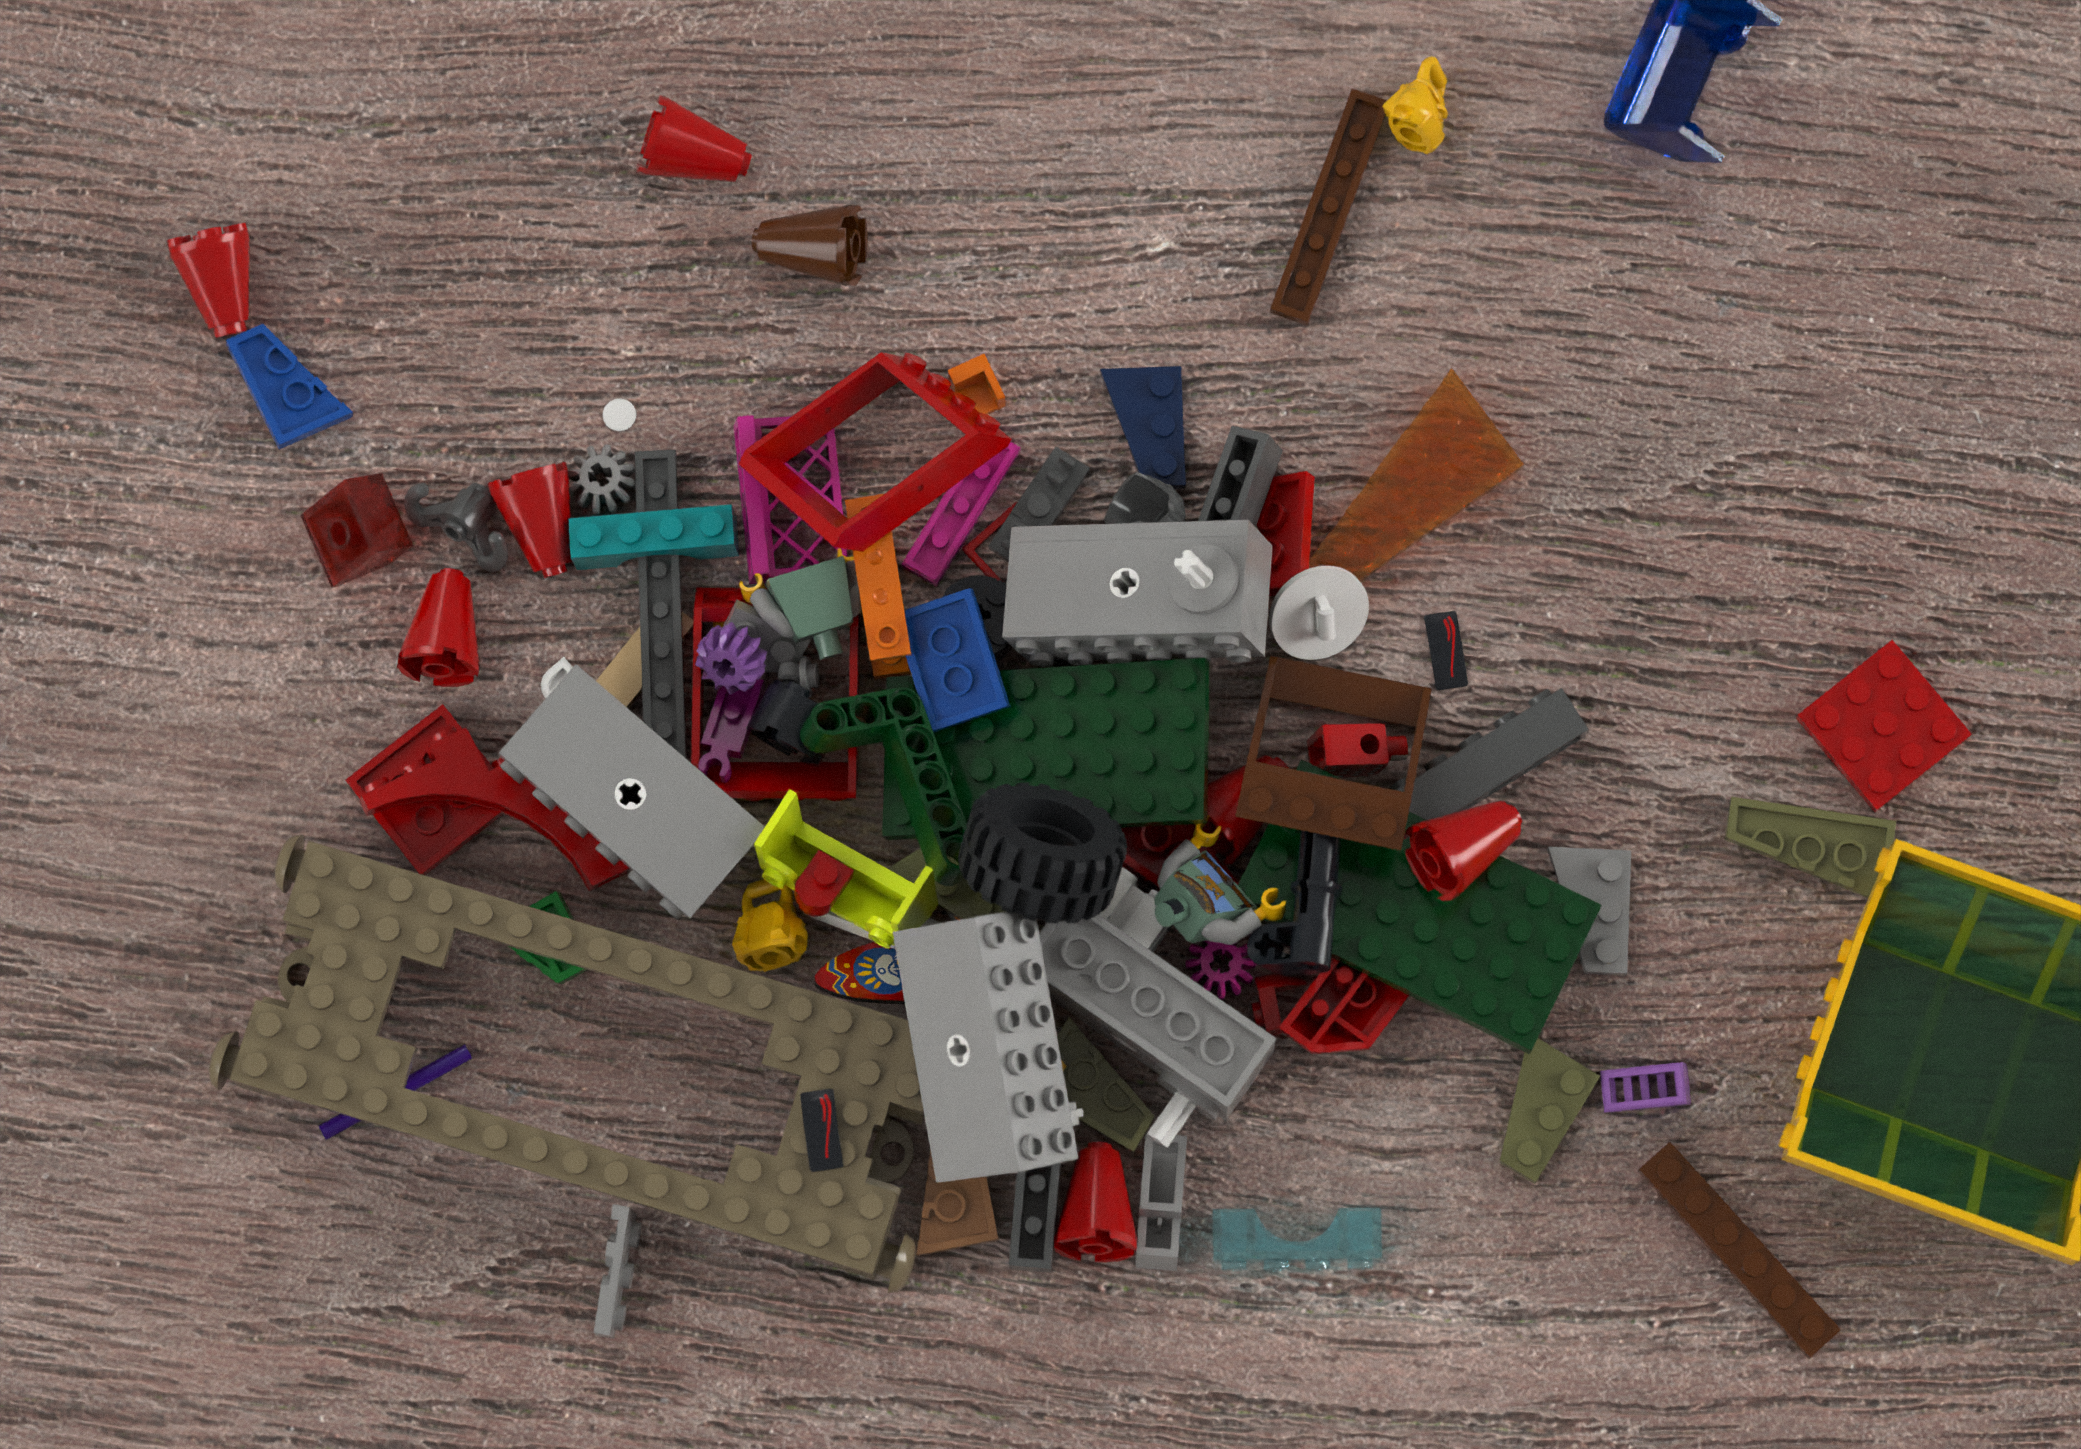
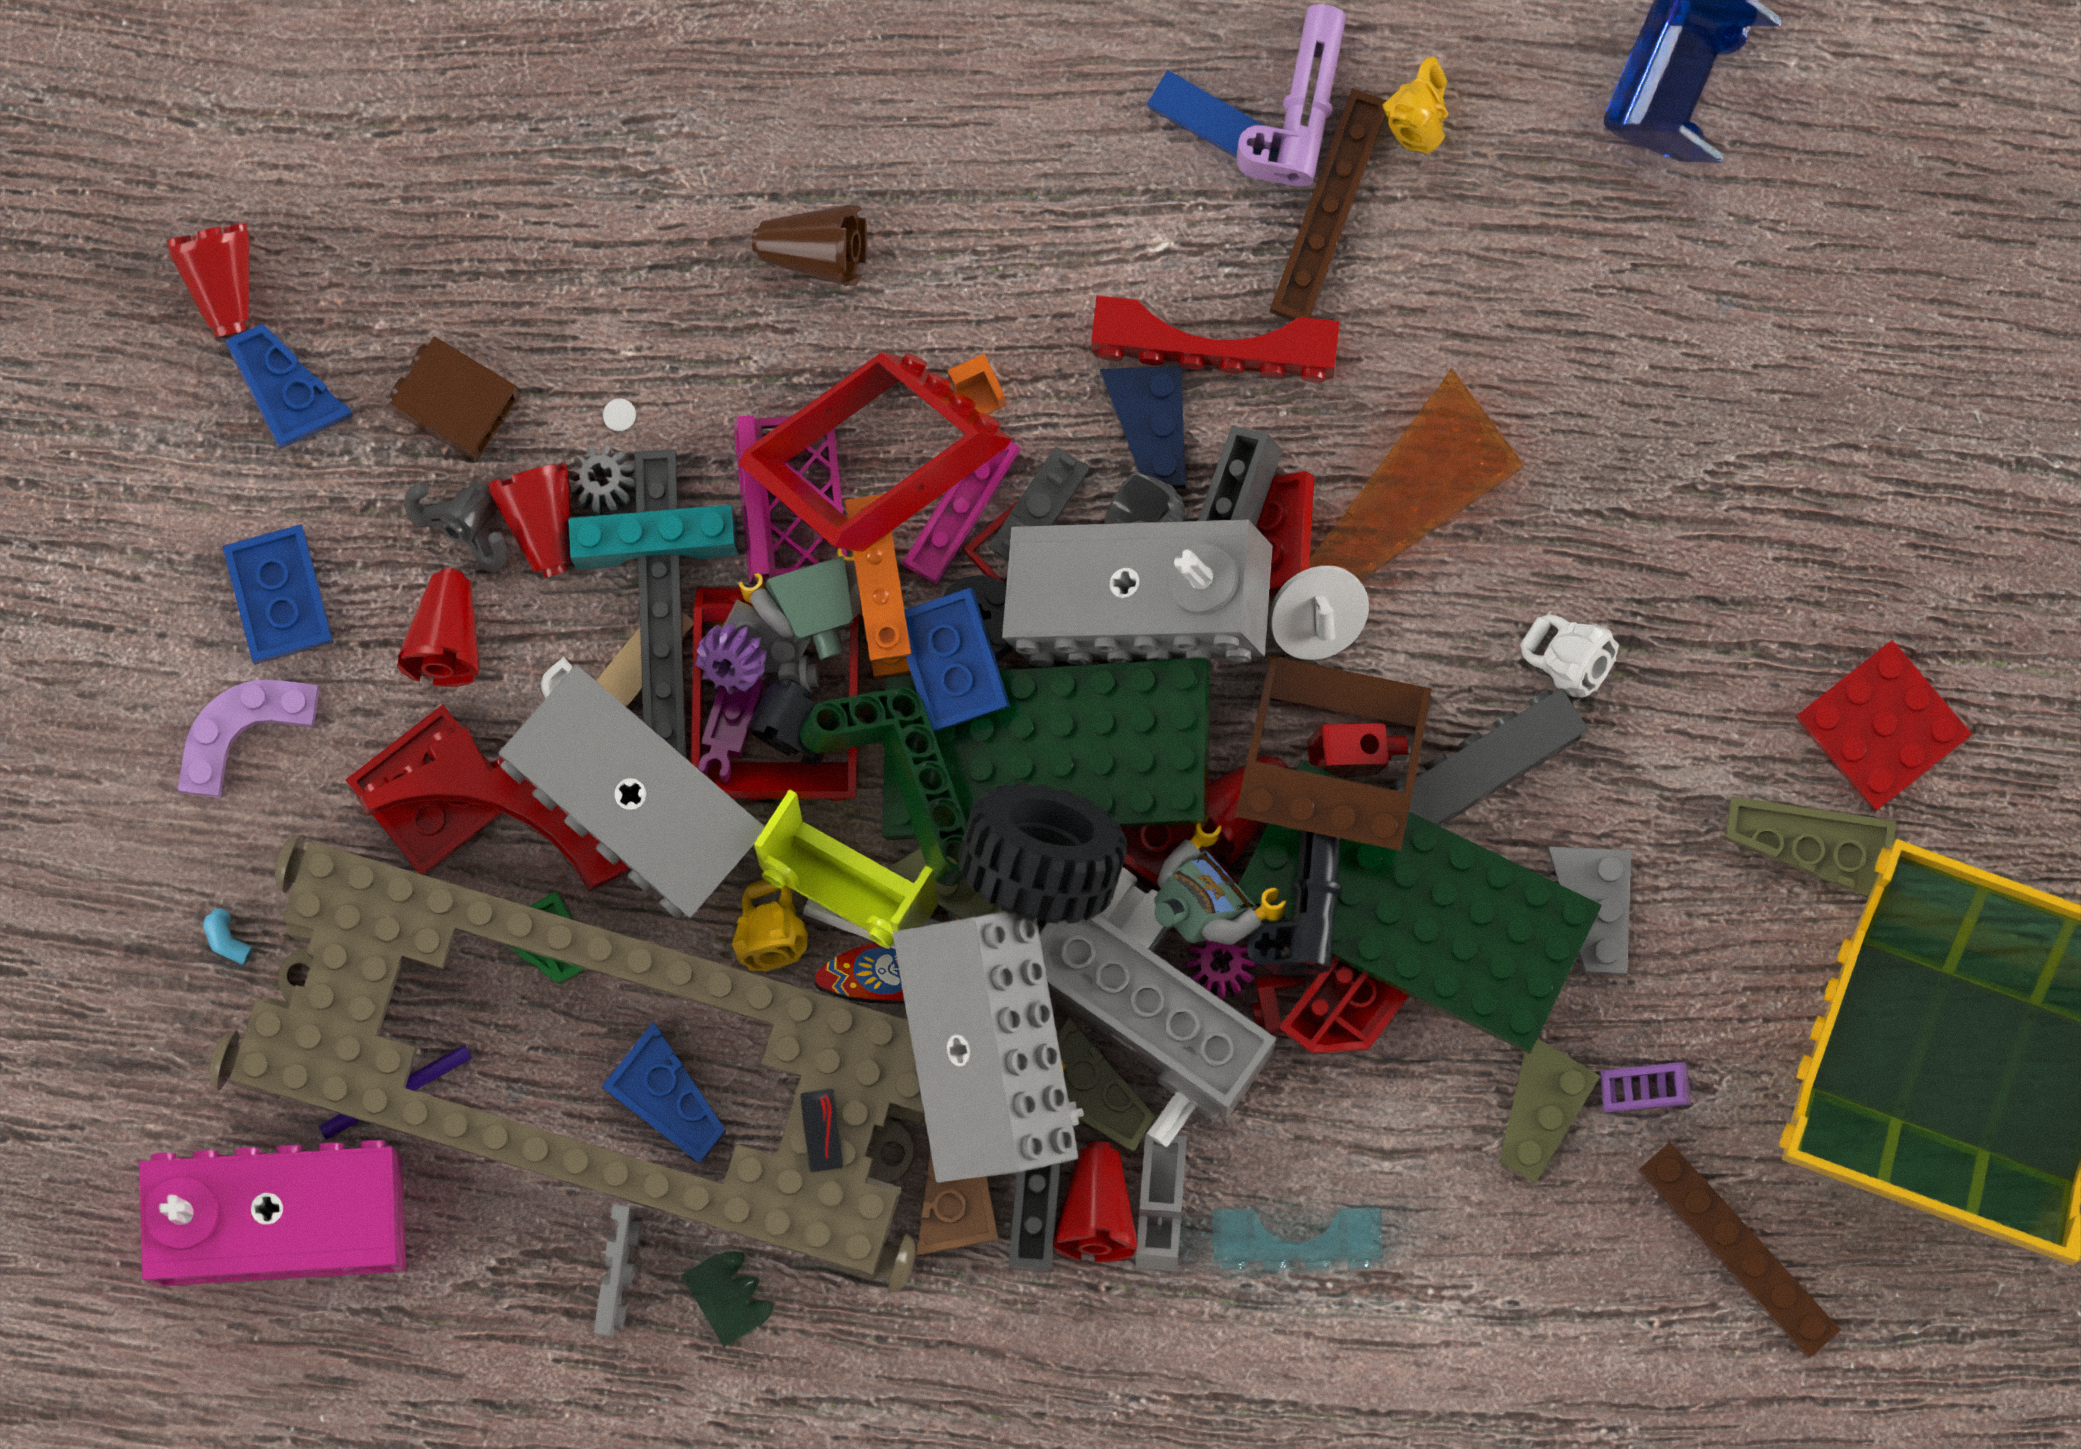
(211, 1224): none -> dark pink piece
(220, 940): none -> medium azure arm
(229, 716): none -> lavender plate
(278, 594): none -> blue plate
(356, 529): clear red slope -> none
(453, 398): none -> reddish brown brick
(664, 1096): none -> blue wing
(690, 147): red cone -> none
(725, 1298): none -> clear green plate
(821, 884): red plate -> none
(1130, 330): none -> red arch
(1202, 114): none -> blue tile
(1296, 143): none -> lavender piece
(1446, 650): black sticker -> none
(1460, 846): red cone -> none
(1575, 657): none -> white piece

